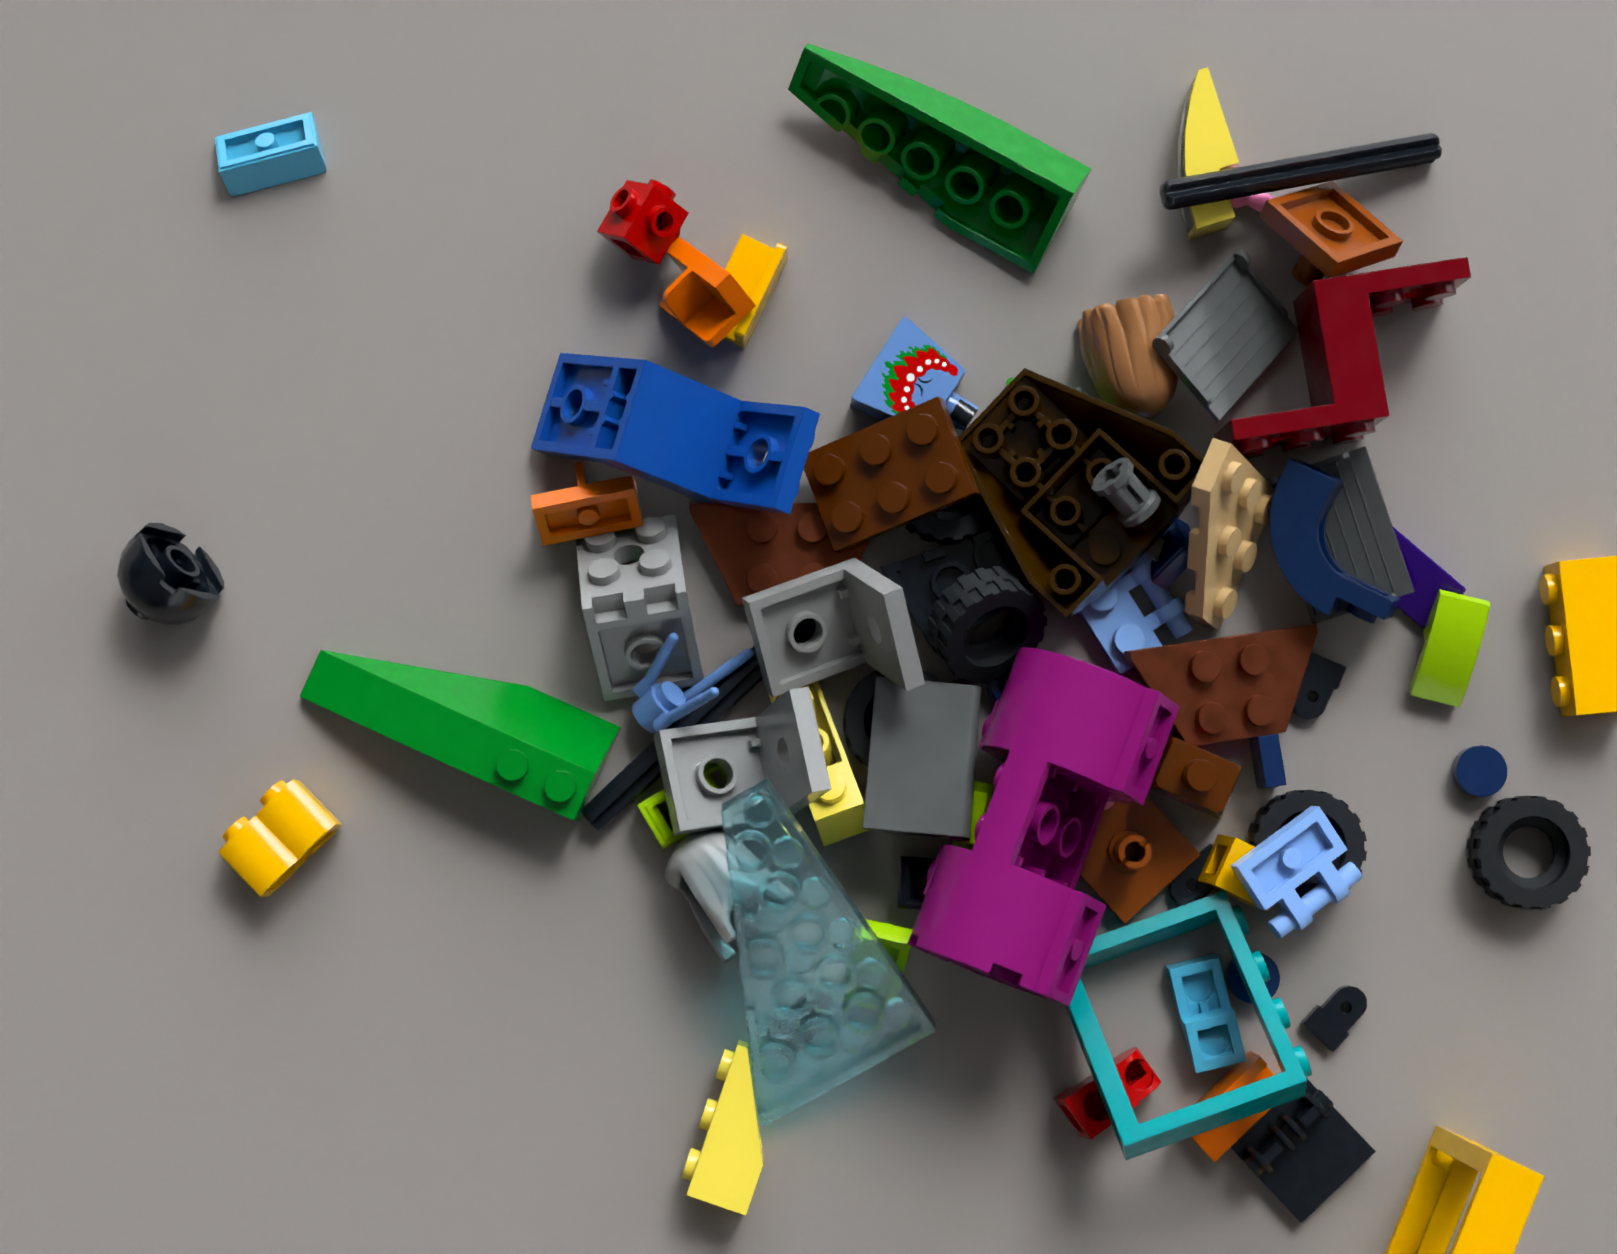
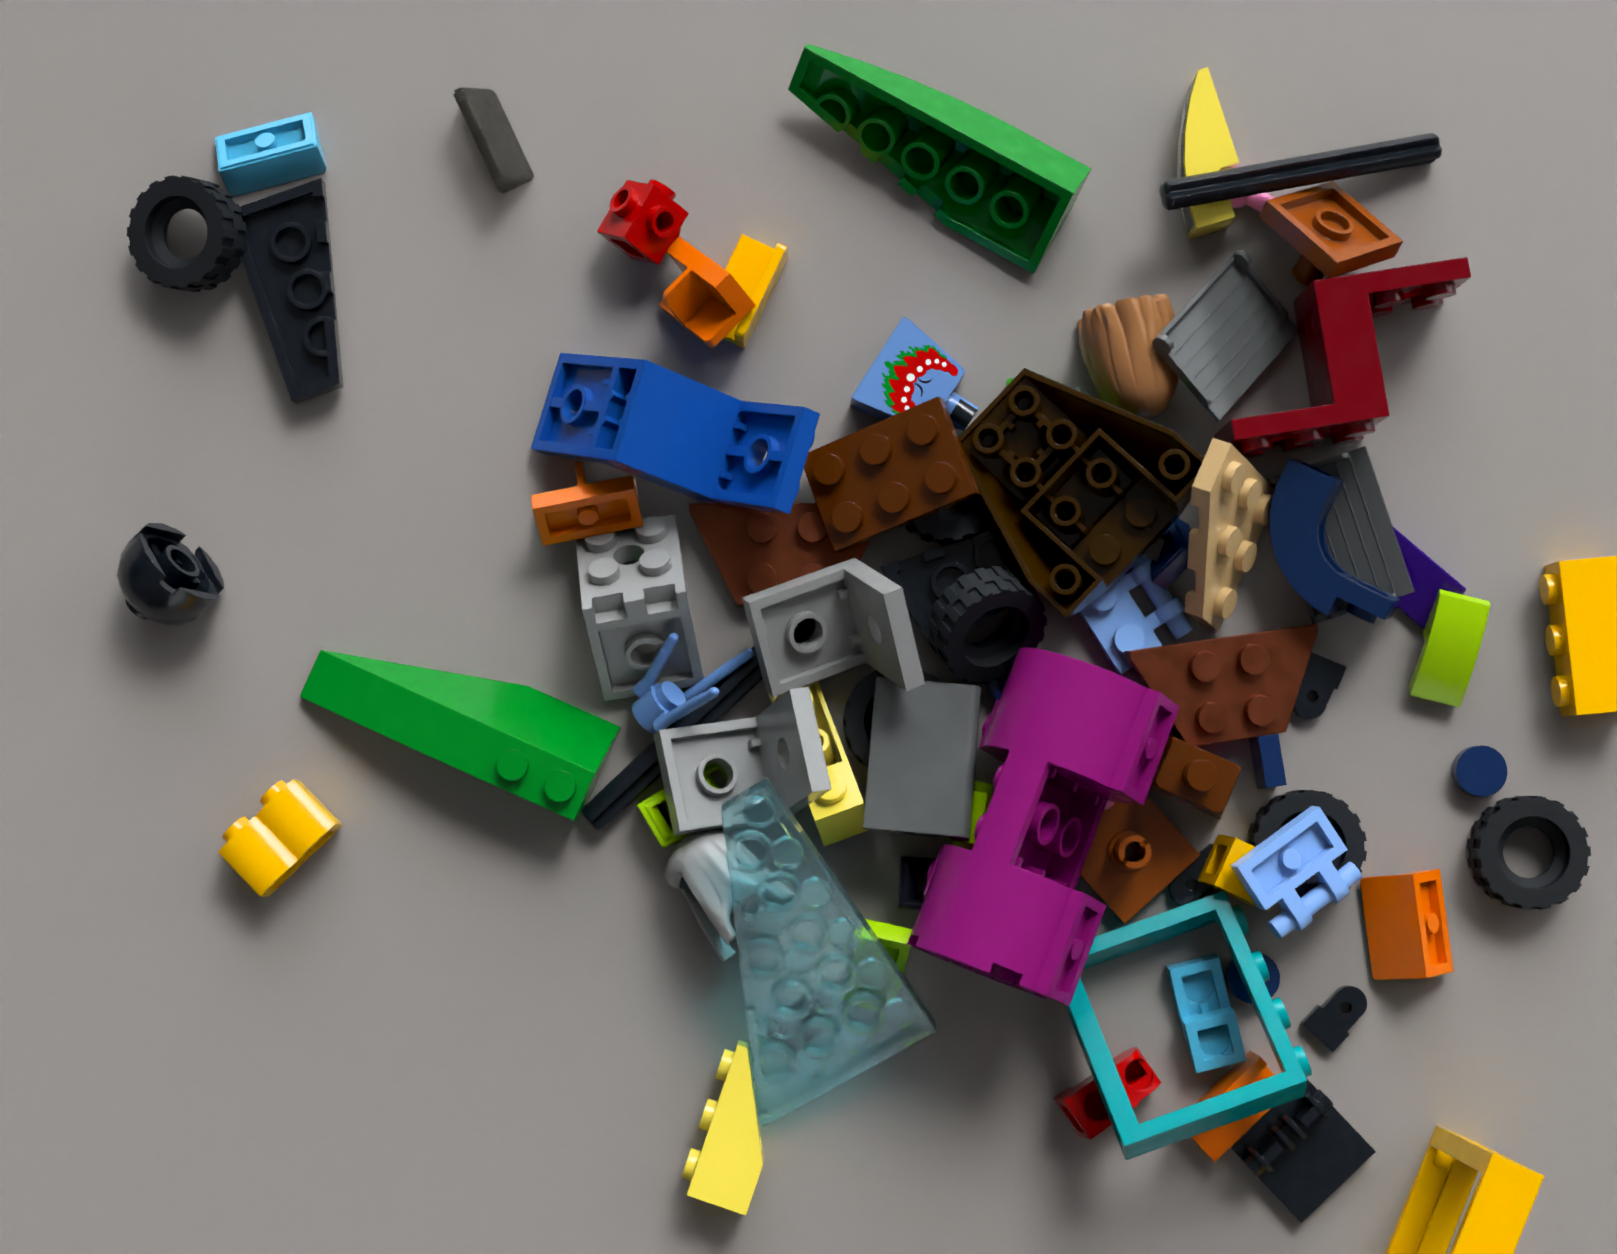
(150, 226): none -> black tyre
(294, 286): none -> black wing
(494, 137): none -> clear smoke slope
(1126, 492): dark grey bush -> none
(1406, 925): none -> orange panel

